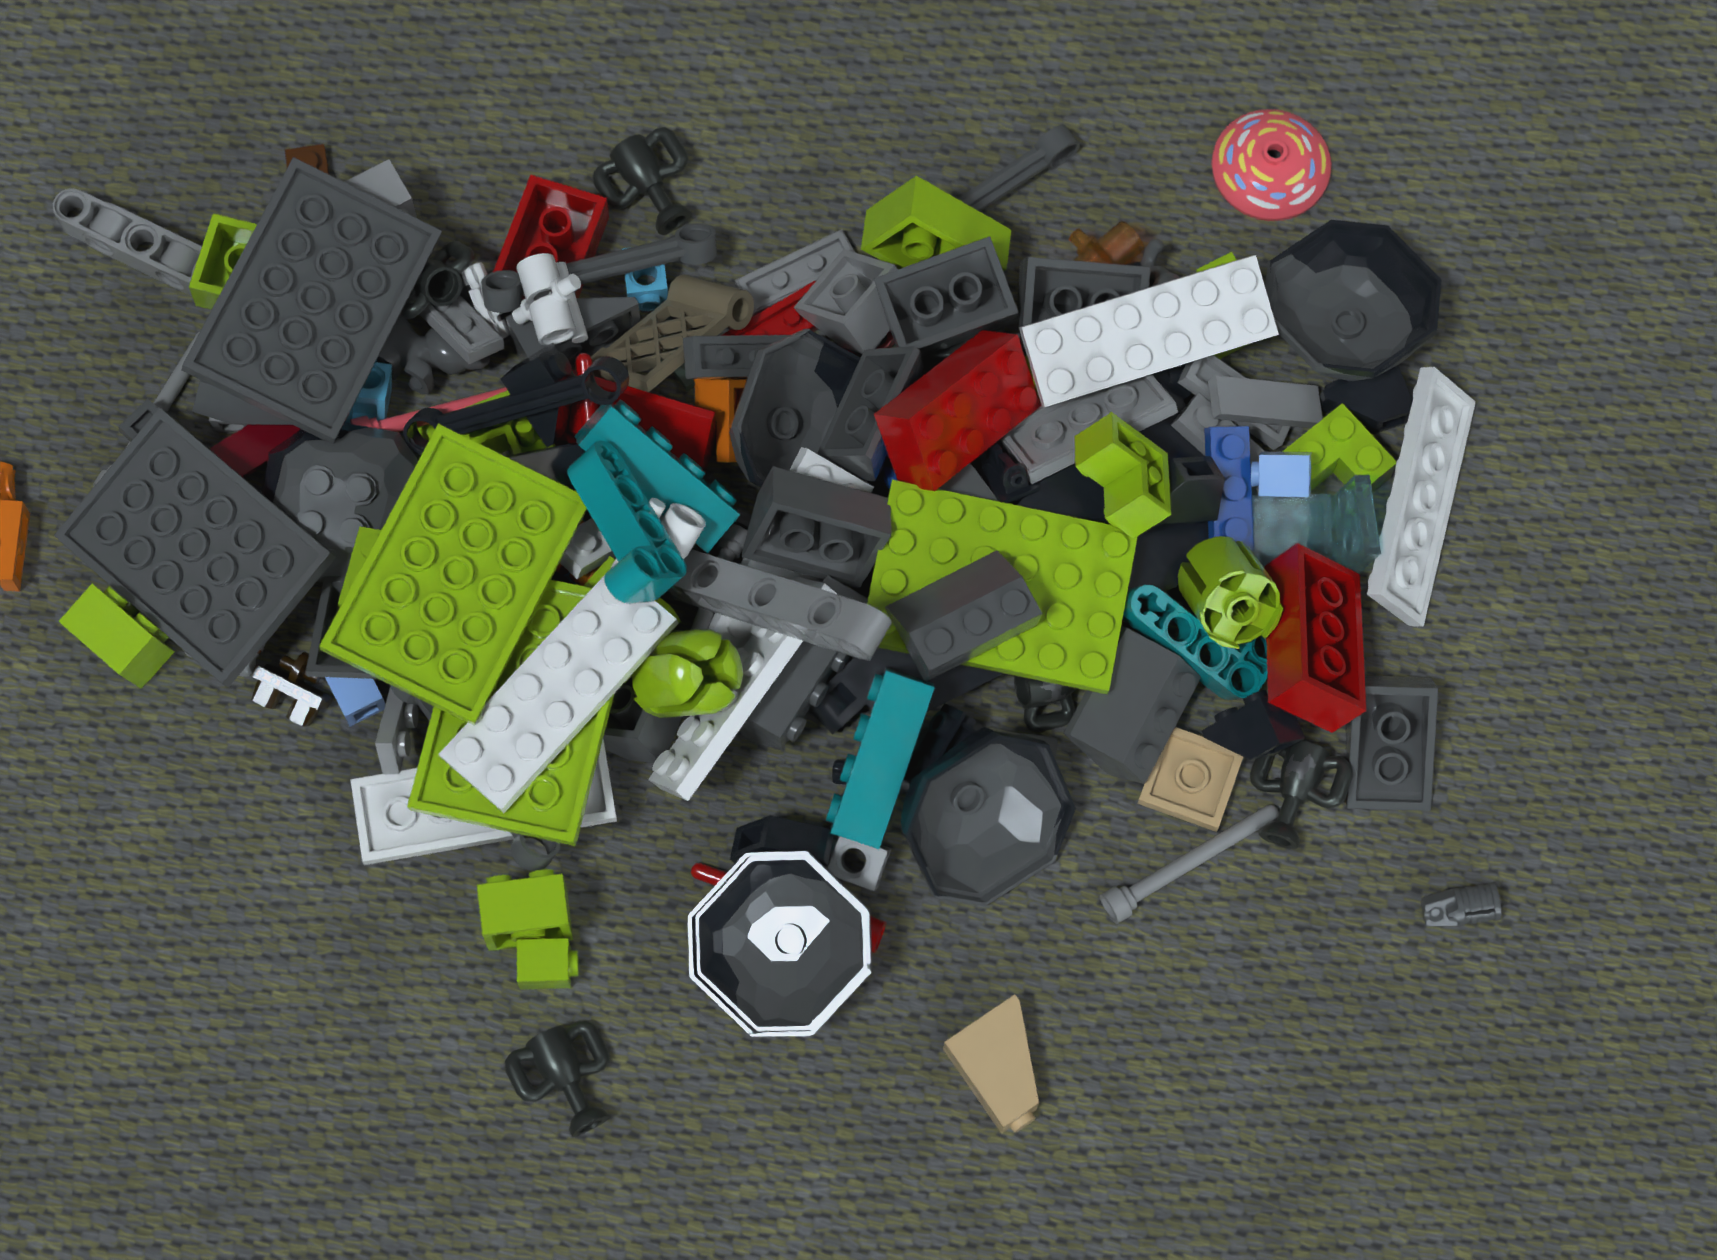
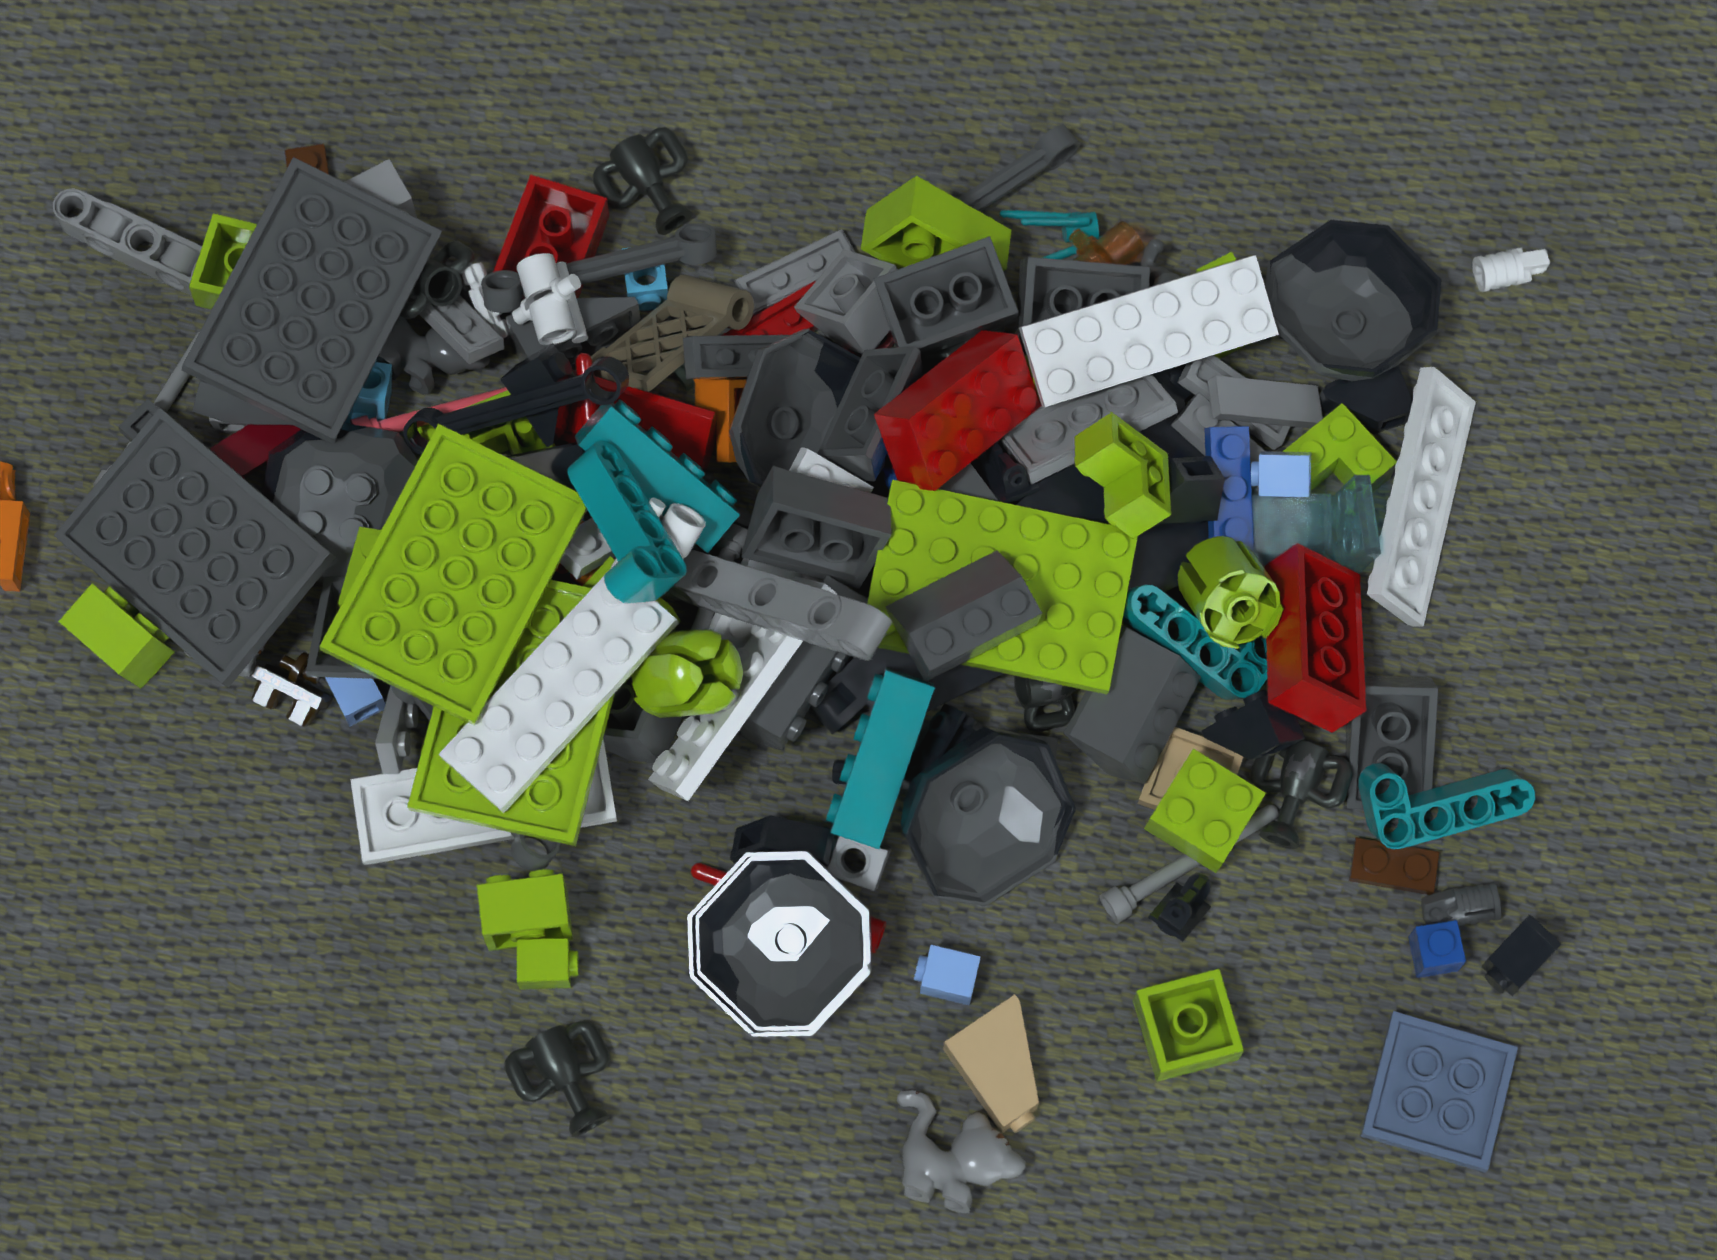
(947, 974): none -> light blue brick
(976, 1156): none -> light grey animal
(1069, 221): none -> teal plant
(1183, 907): none -> black hinge
(1188, 1025): none -> lime brick
(1204, 810): none -> lime brick
(1268, 185): coral dish -> none
(1398, 869): none -> reddish brown plate
(1436, 949): none -> blue brick
(1439, 1091): none -> sand blue plate
(1449, 800): none -> teal beam
(1508, 268): none -> white hinge
(1520, 956): none -> black slope

